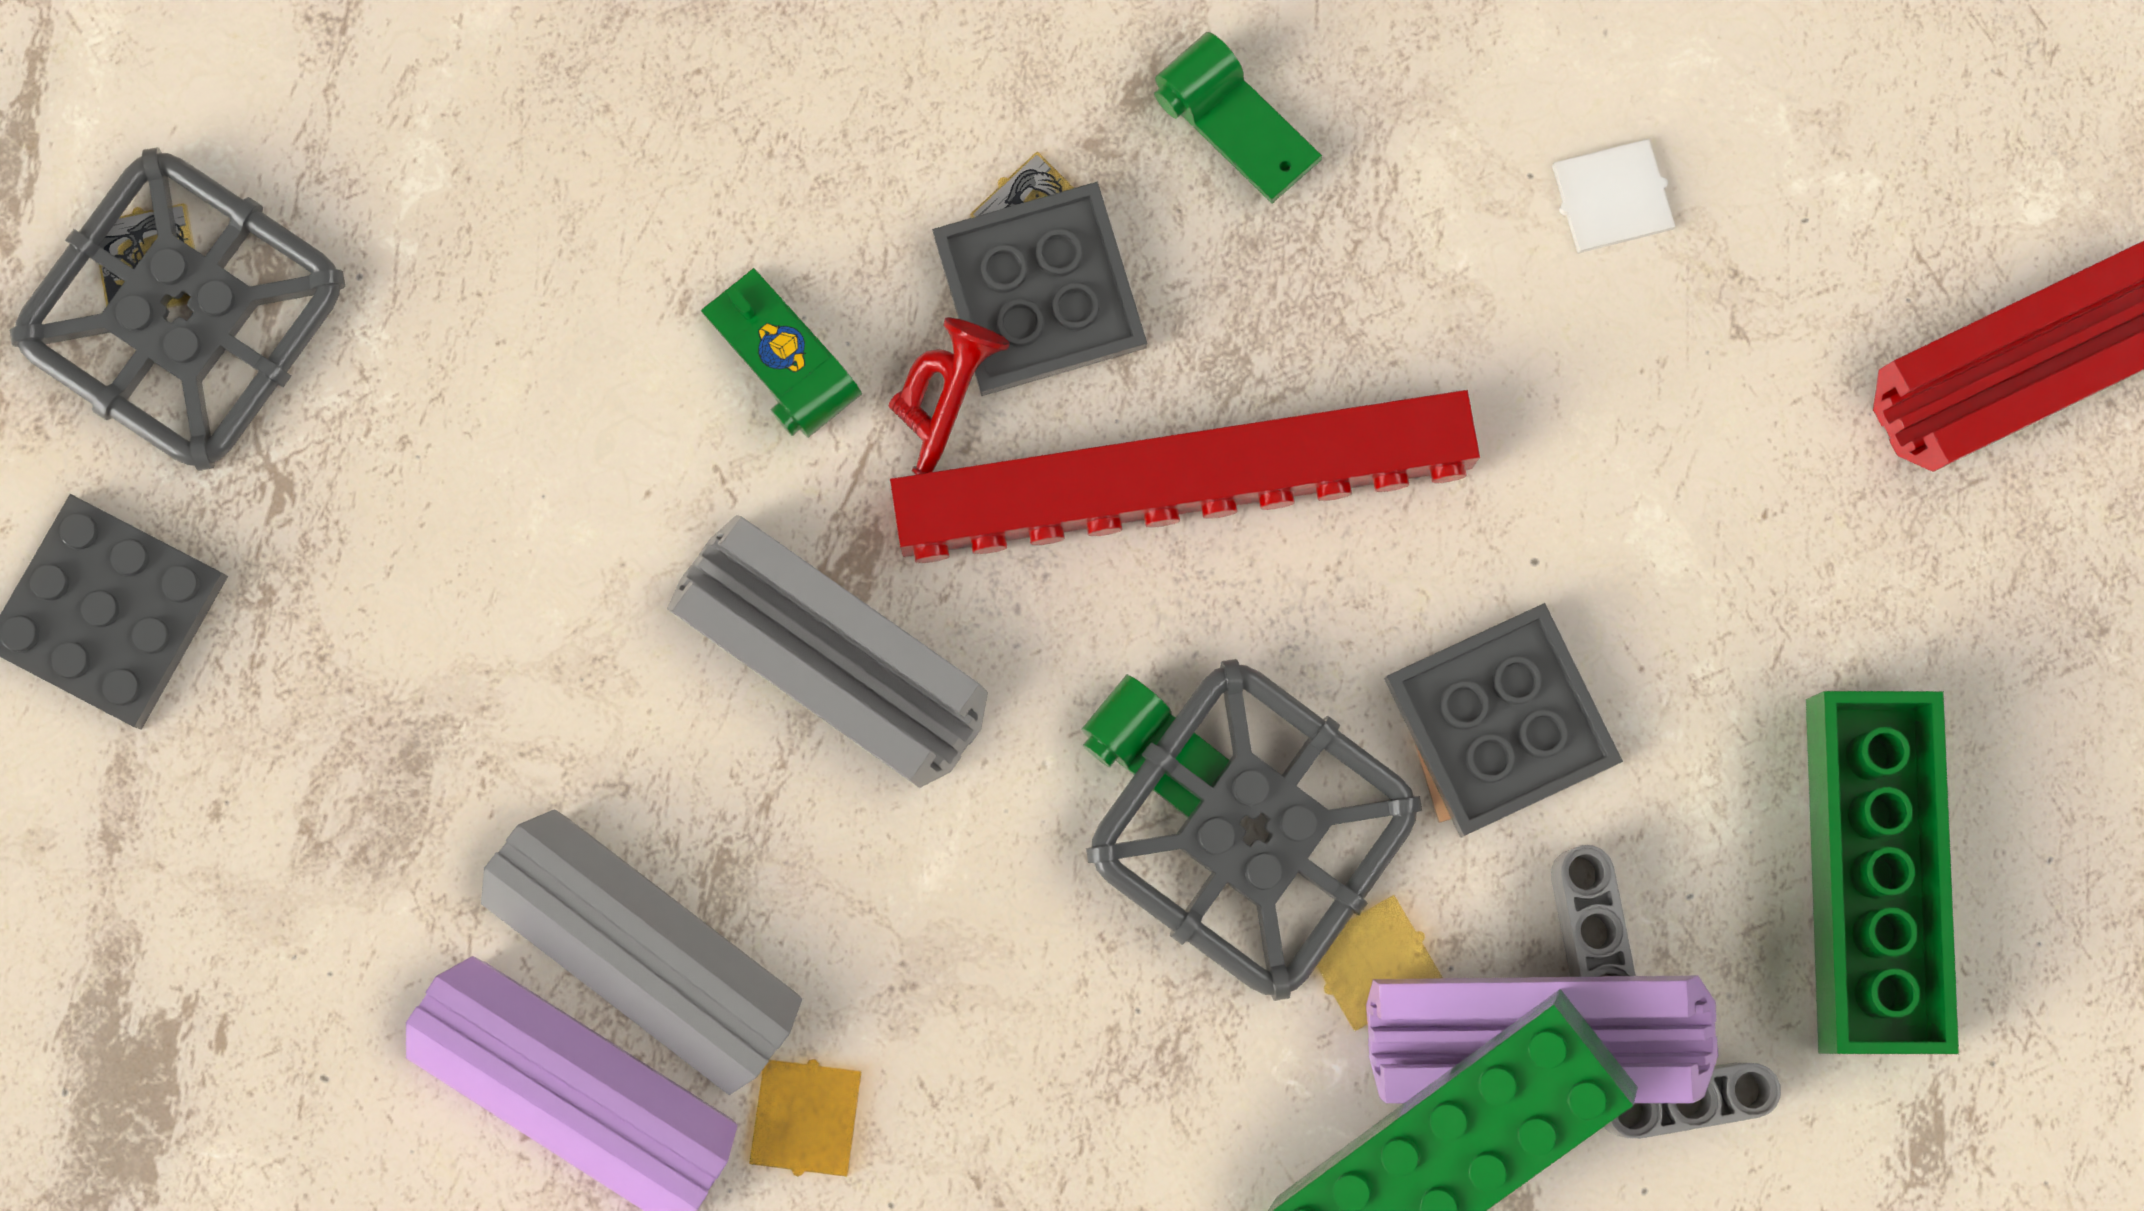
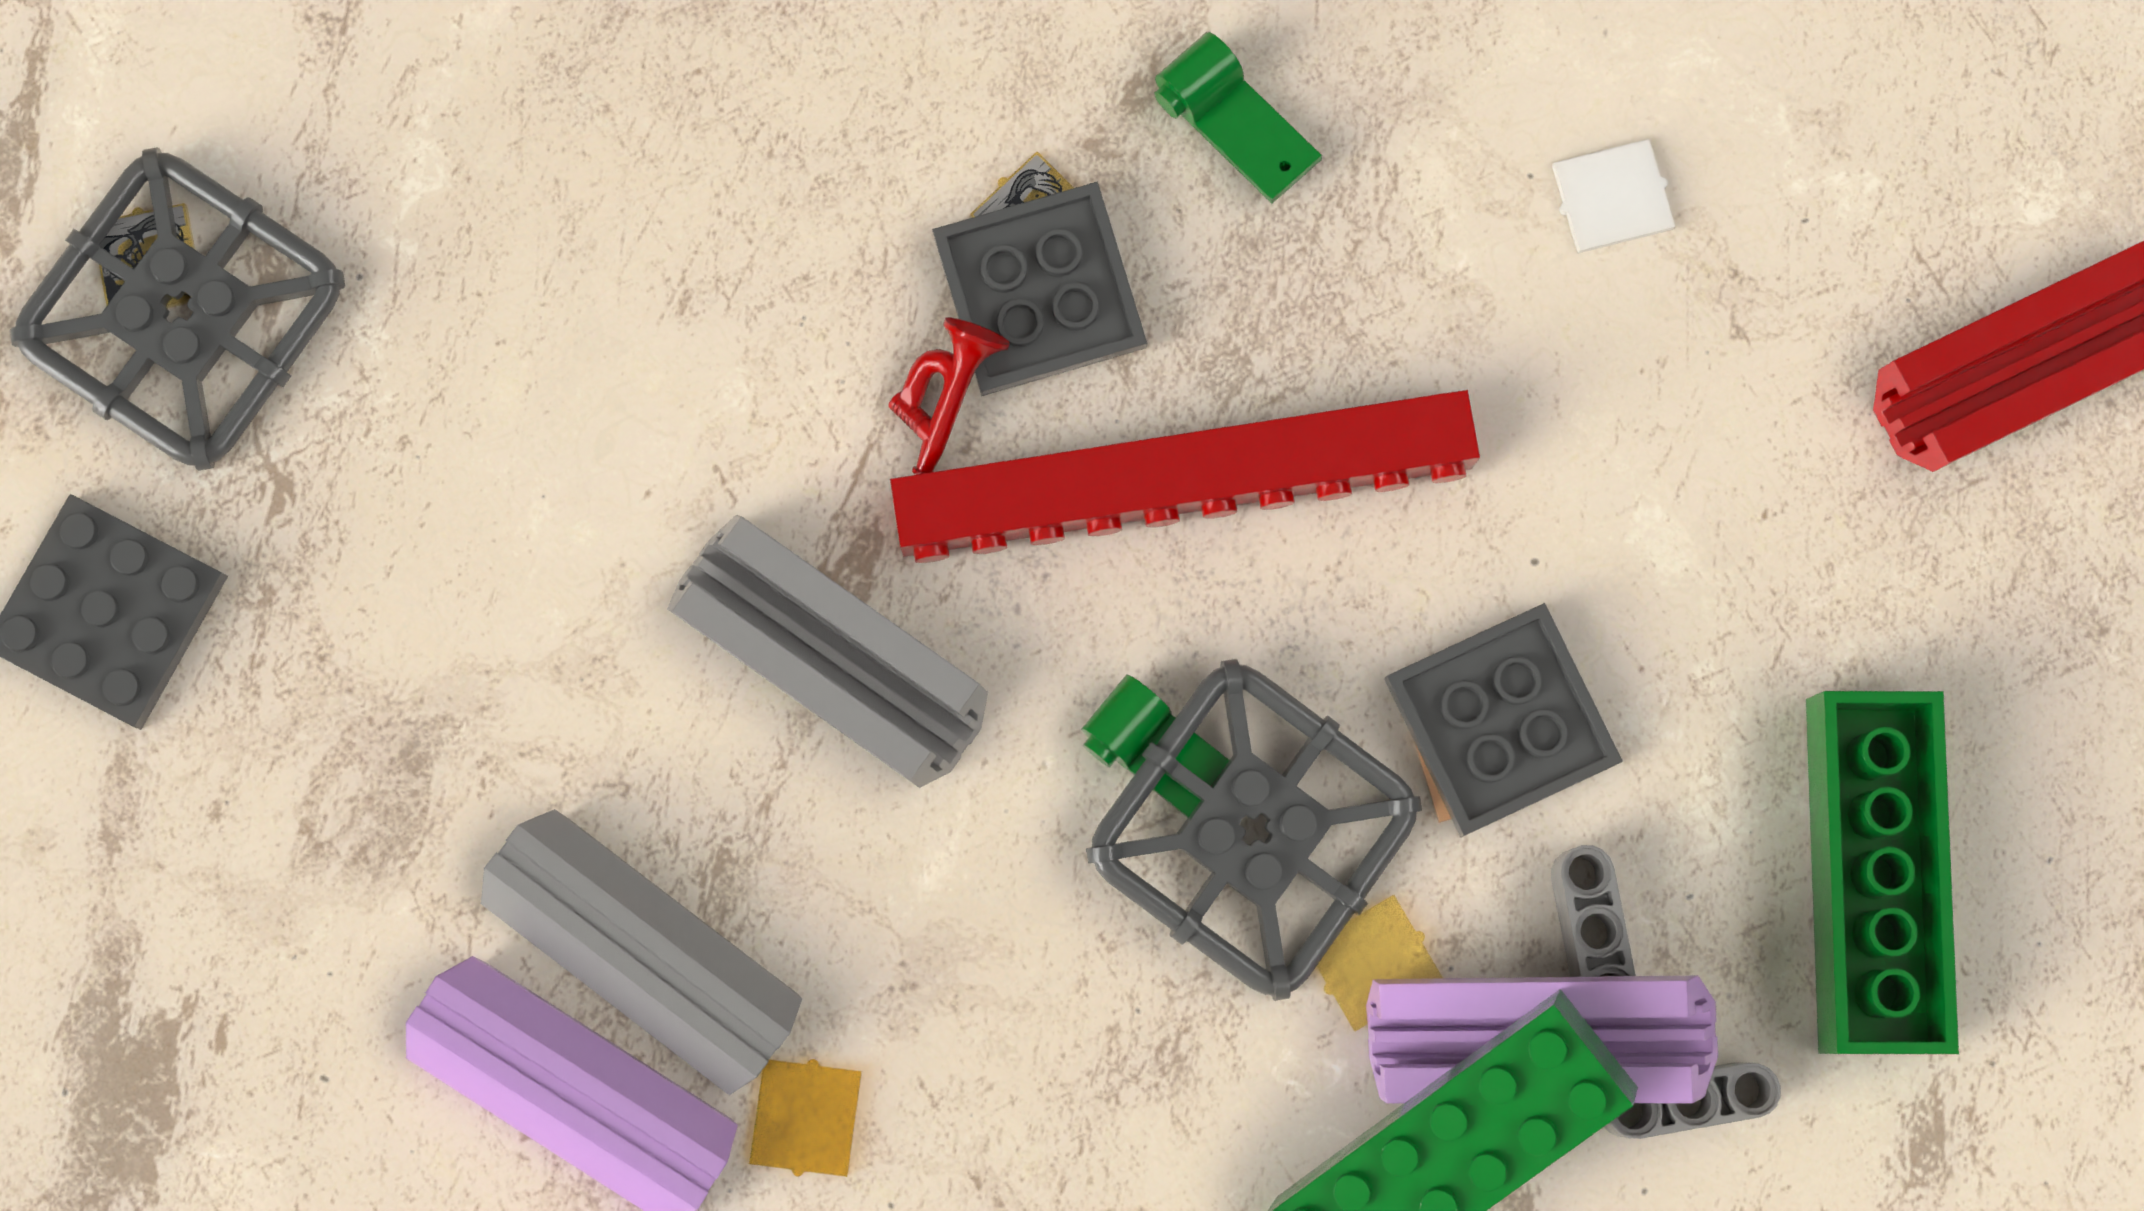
(782, 354): green door -> none

